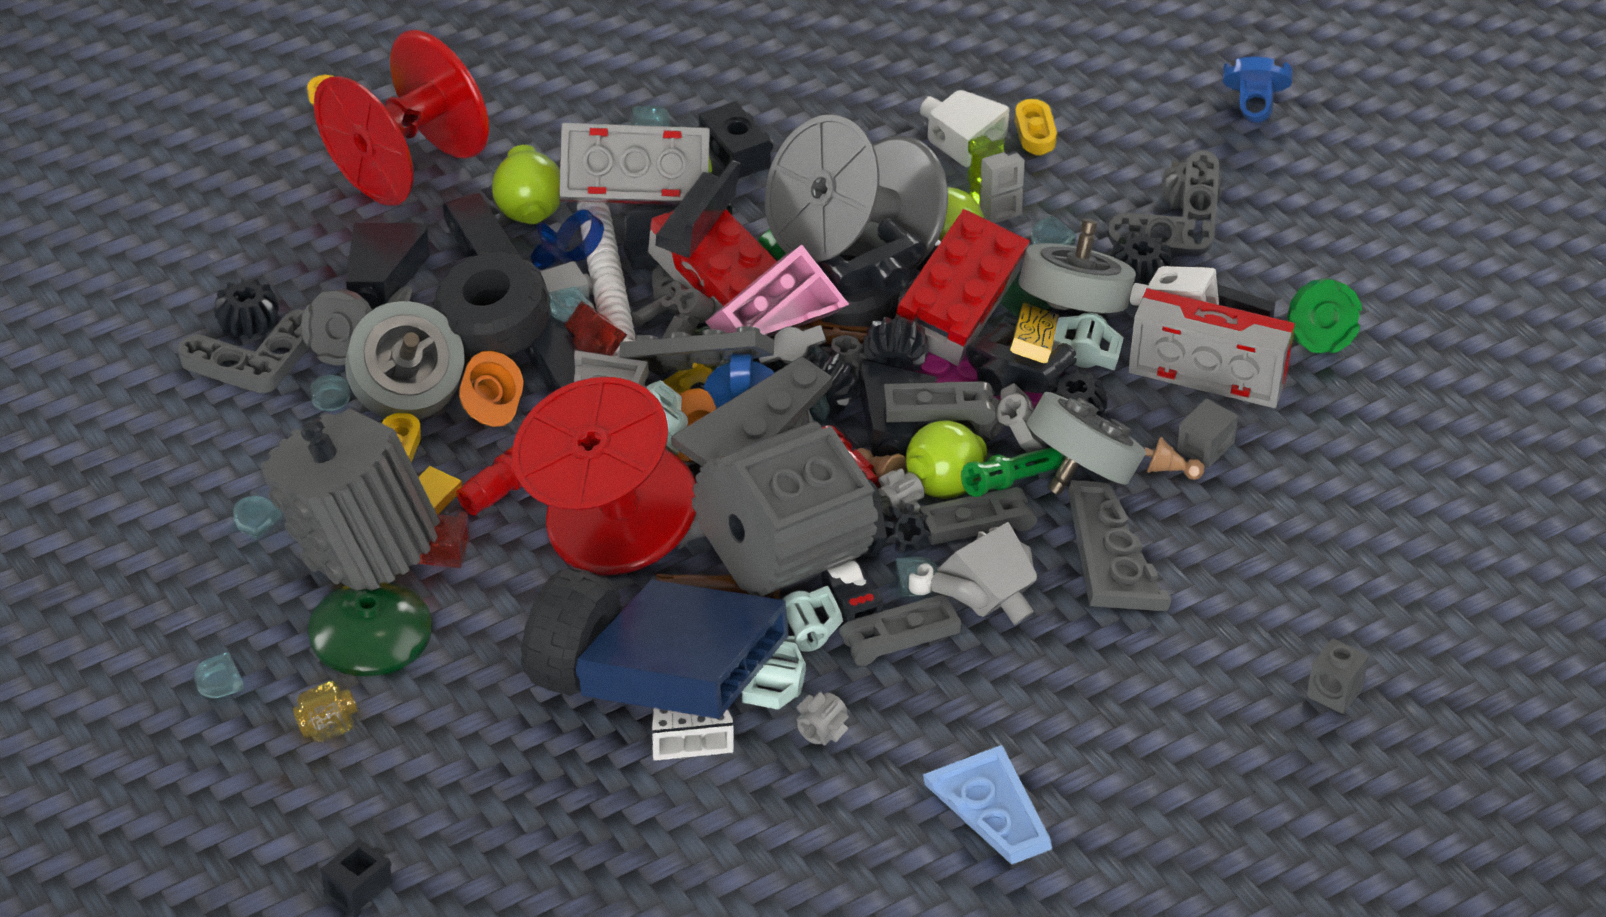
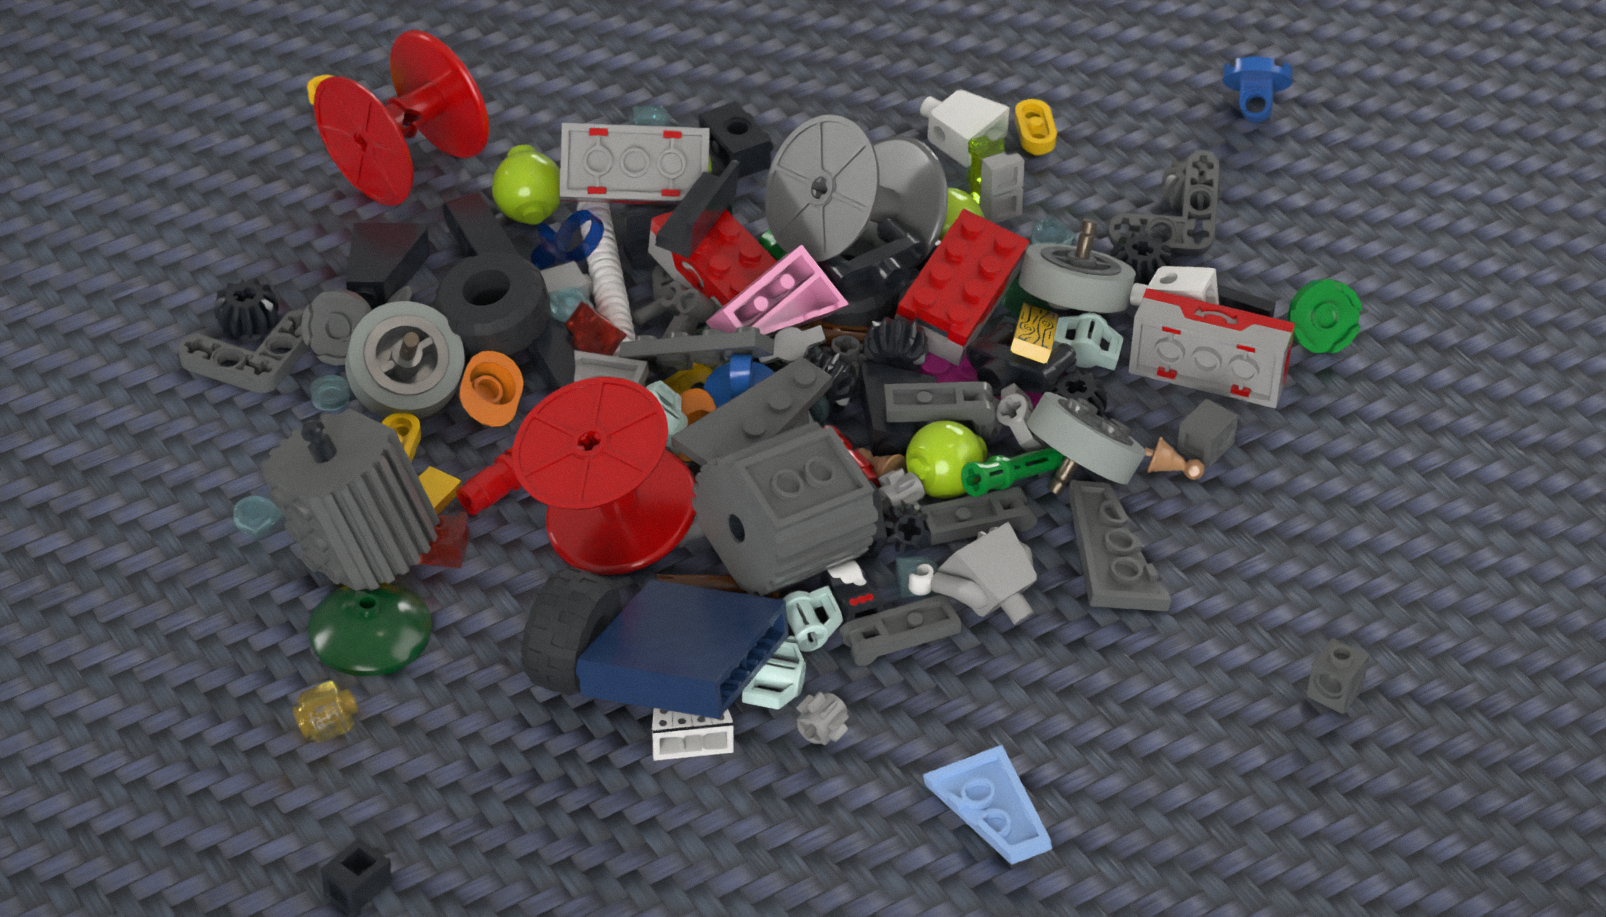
(218, 677): clear light blue tile -> none

